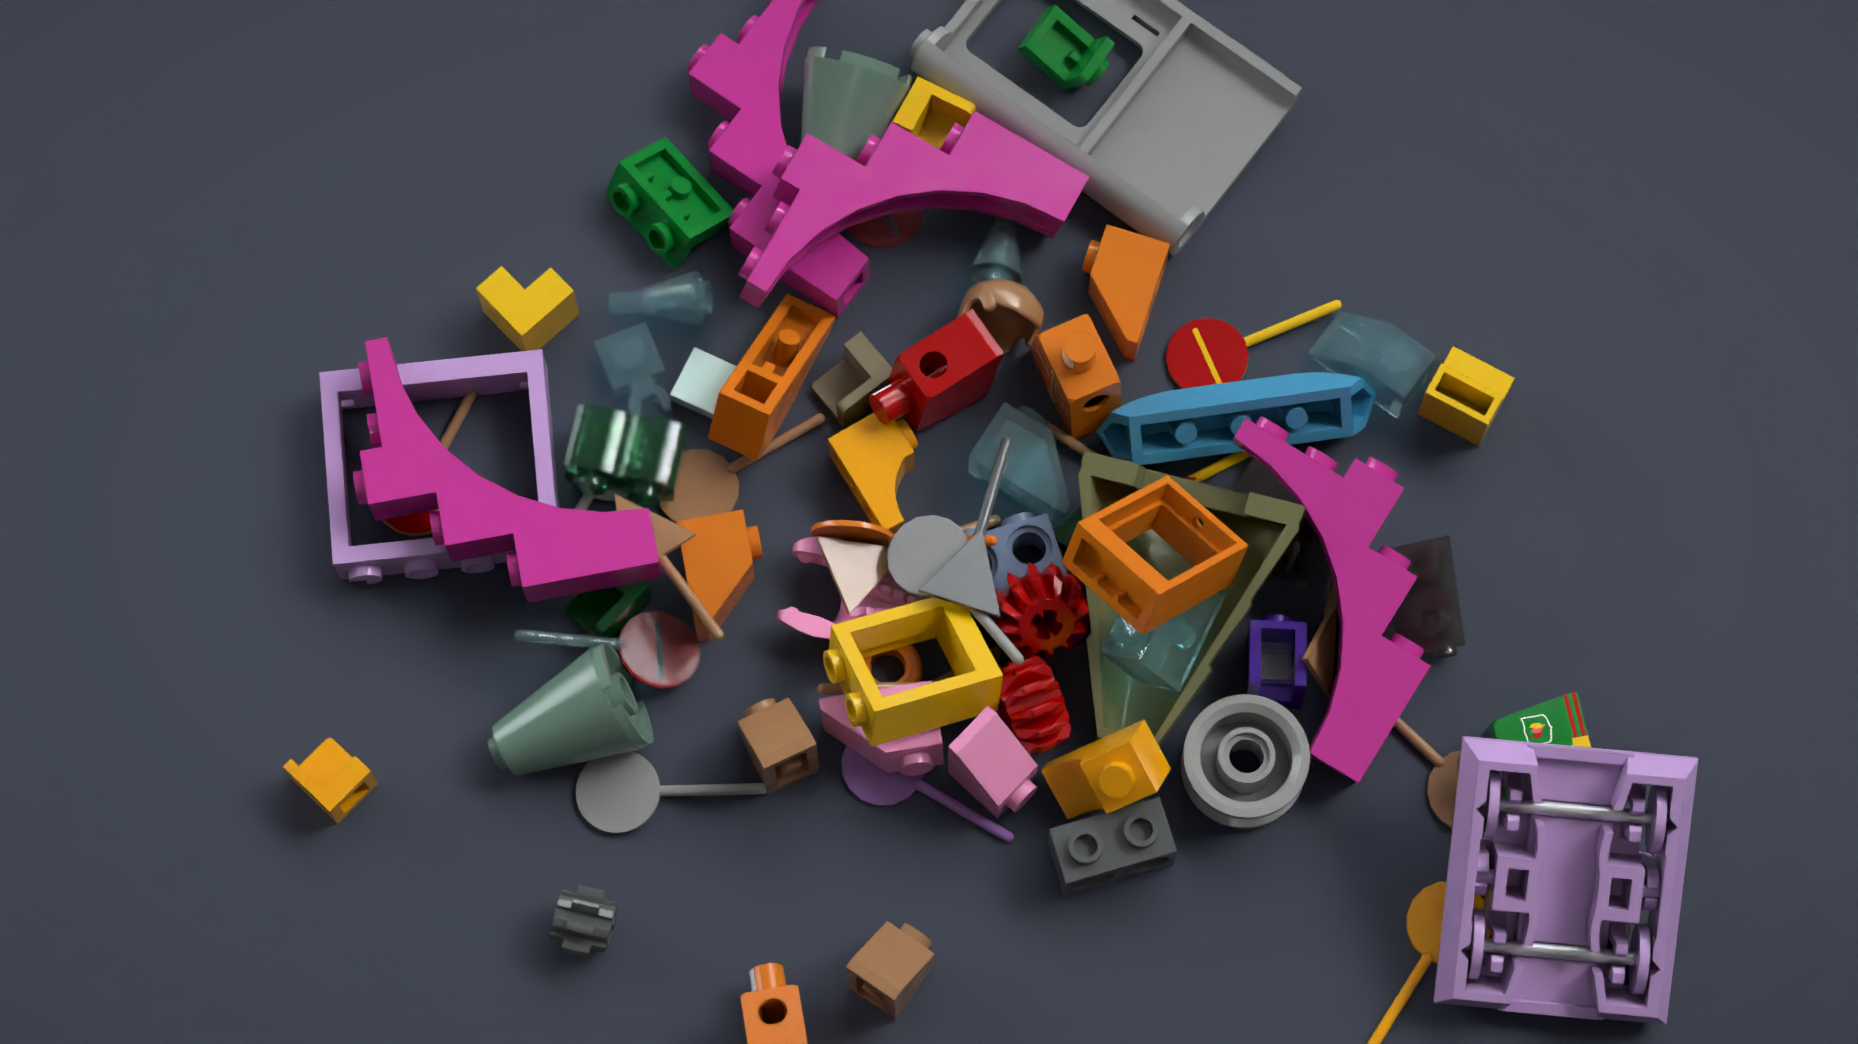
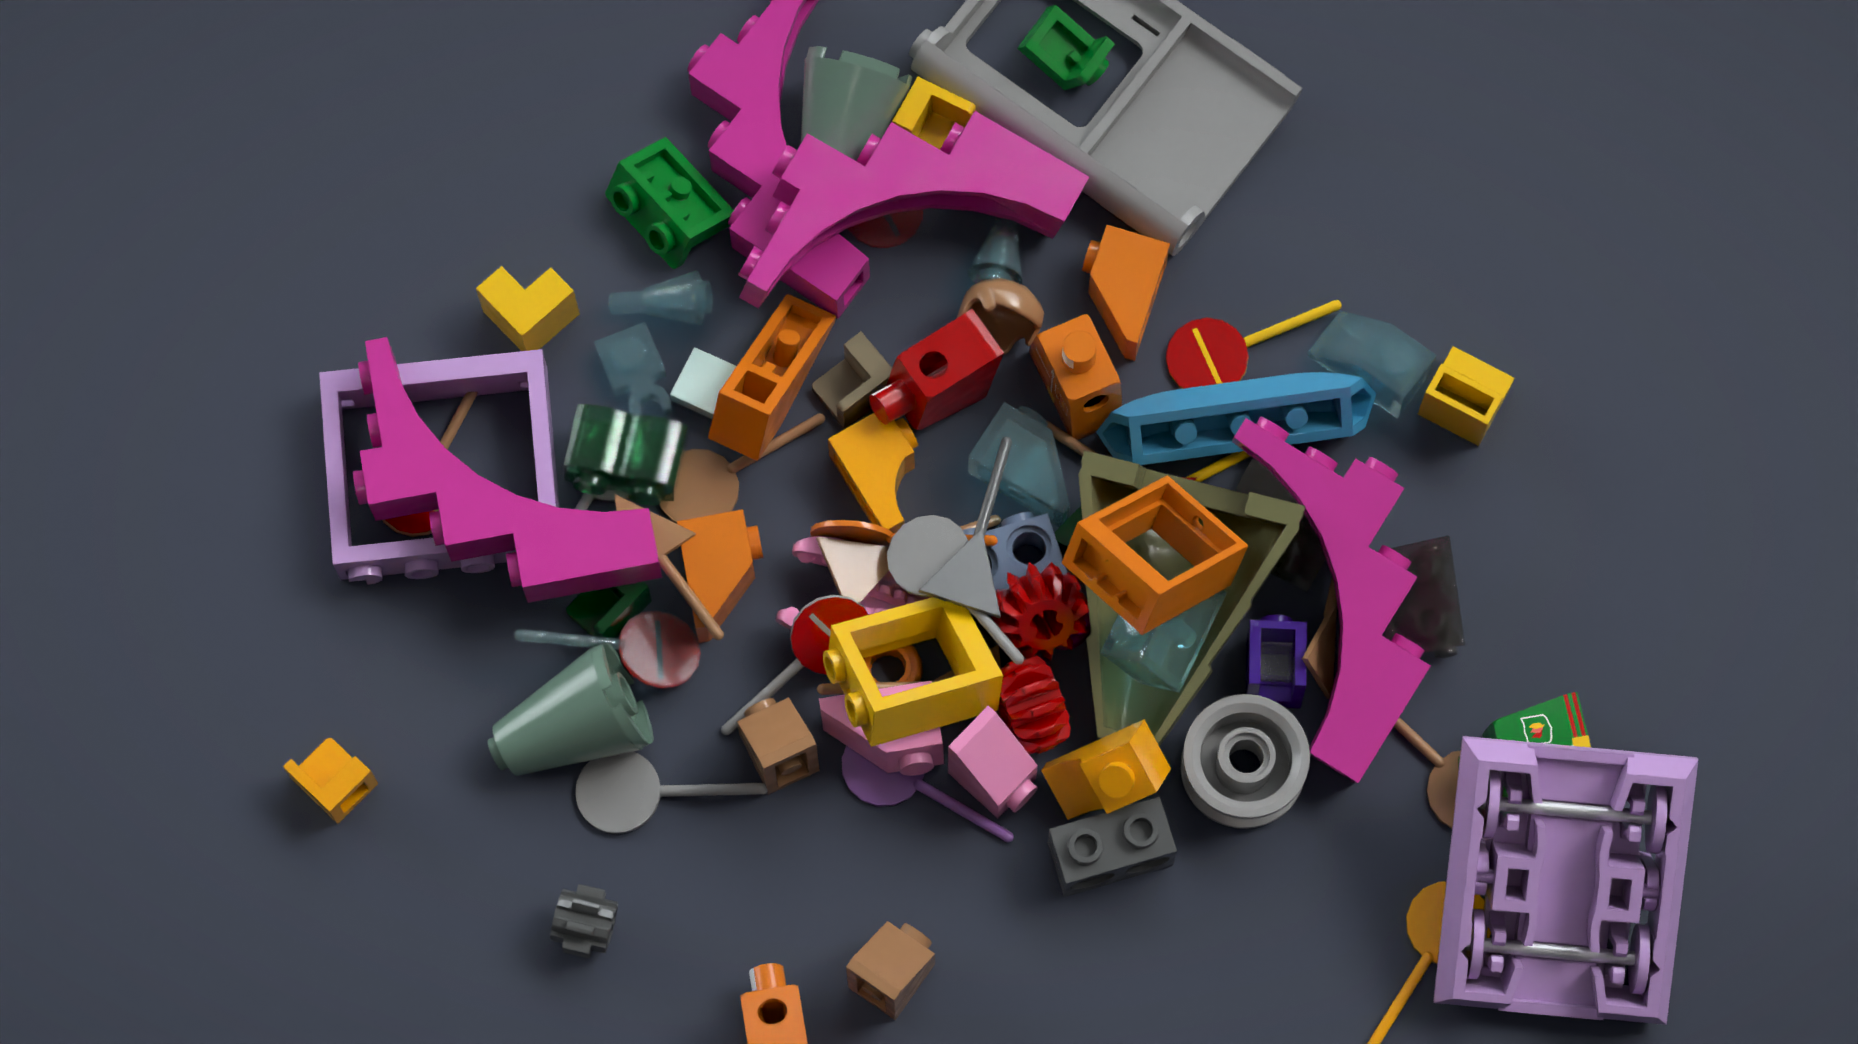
(809, 640): none -> red piece

